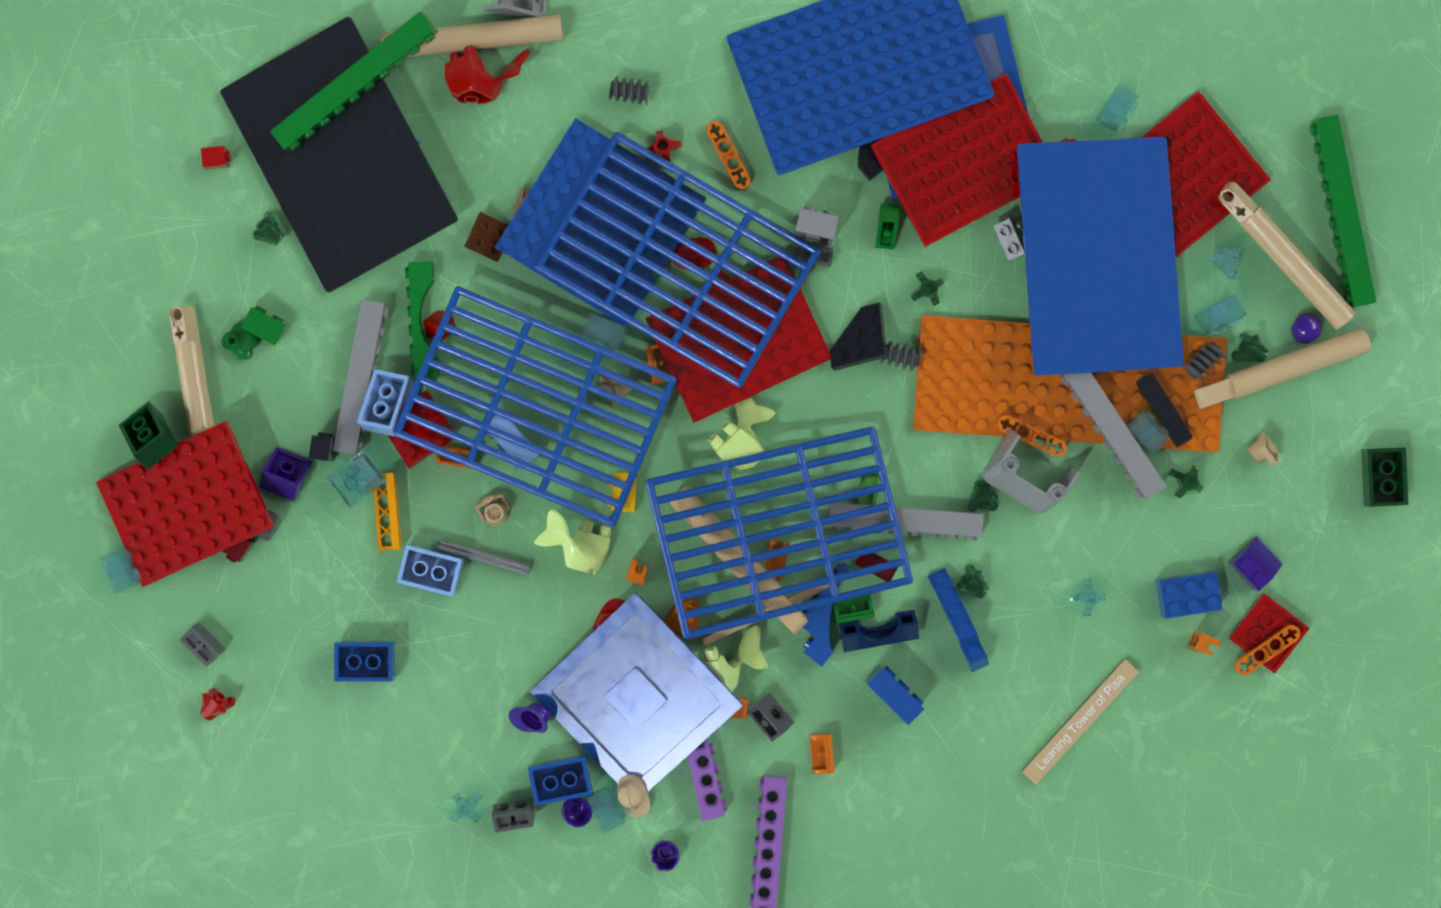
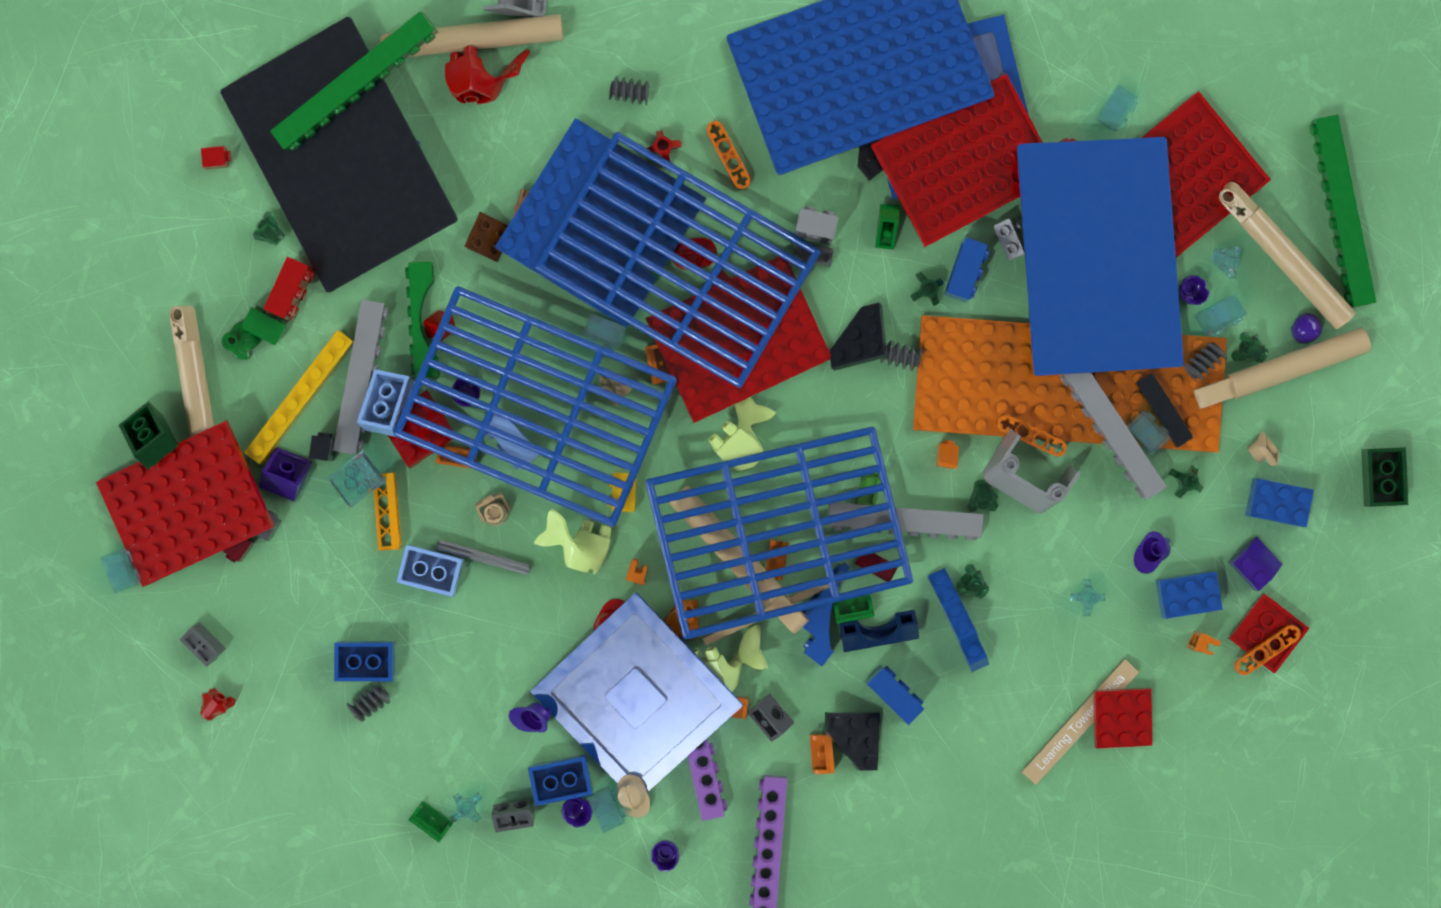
(289, 289): none -> red brick
(299, 397): none -> yellow brick
(369, 702): none -> dark grey piece
(430, 821): none -> green hinge
(466, 388): none -> dark purple hair
(856, 736): none -> black plate
(947, 455): none -> orange slope
(966, 270): none -> blue brick
(1122, 718): none -> red plate
(1151, 552): none -> dark purple piece
(1193, 290): none -> dark purple hair
(1279, 502): none -> blue brick

